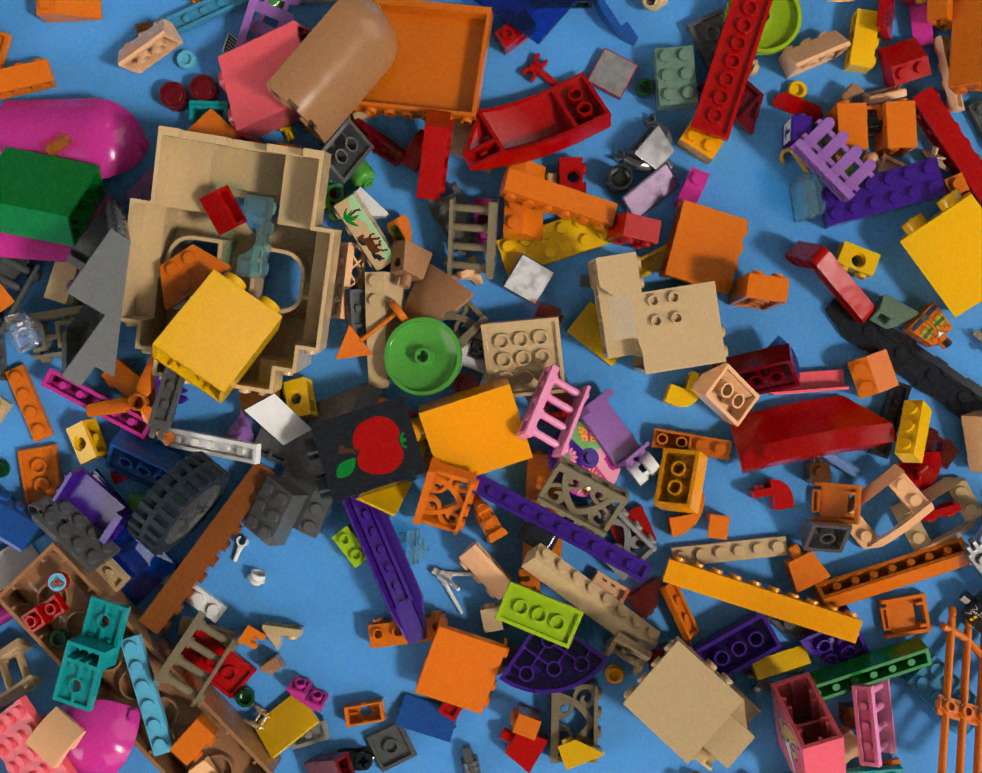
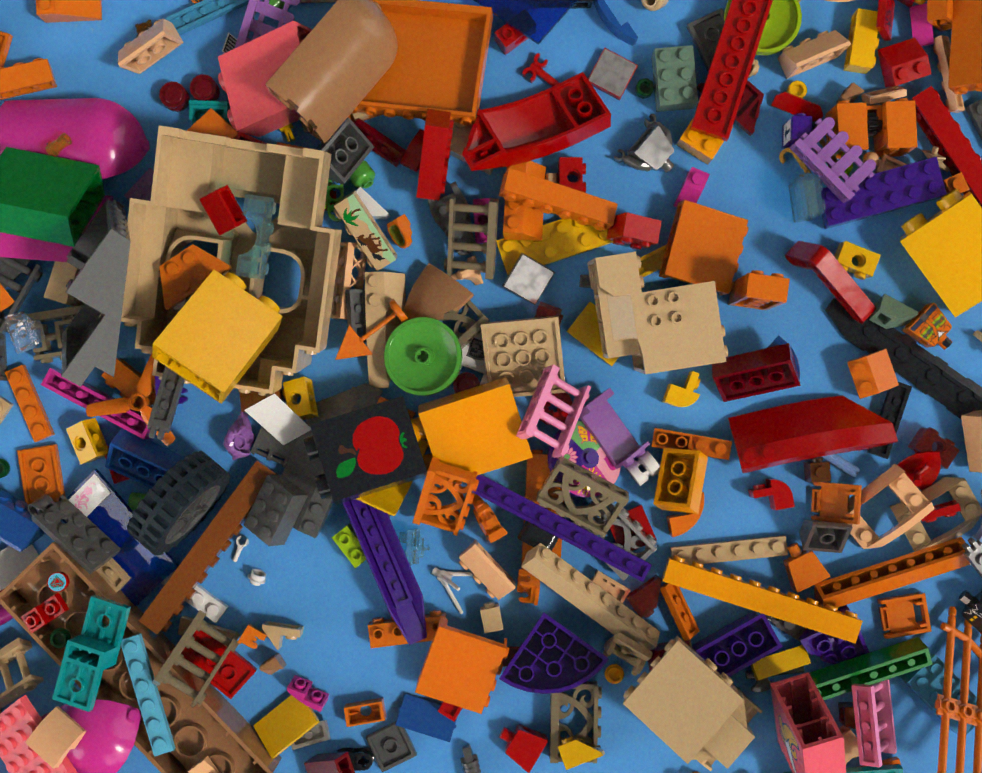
(94, 502): dark purple panel -> none
(186, 60): medium azure tile -> none
(194, 739): orange brick -> none
(216, 445): white plate -> none
(245, 696): dark green tile -> none
(261, 711): tan piece -> none
(409, 262): medium nougat torso -> none
(525, 721): orange brick -> none
(539, 614): lime plate -> none
(619, 179): pearl dark grey wheel -> none
(651, 190): clear purple piece -> none
(717, 525): orange panel -> none
(726, 393): light nougat slope -> none
(817, 381): coral panel -> none
(913, 431): yellow brick -> none

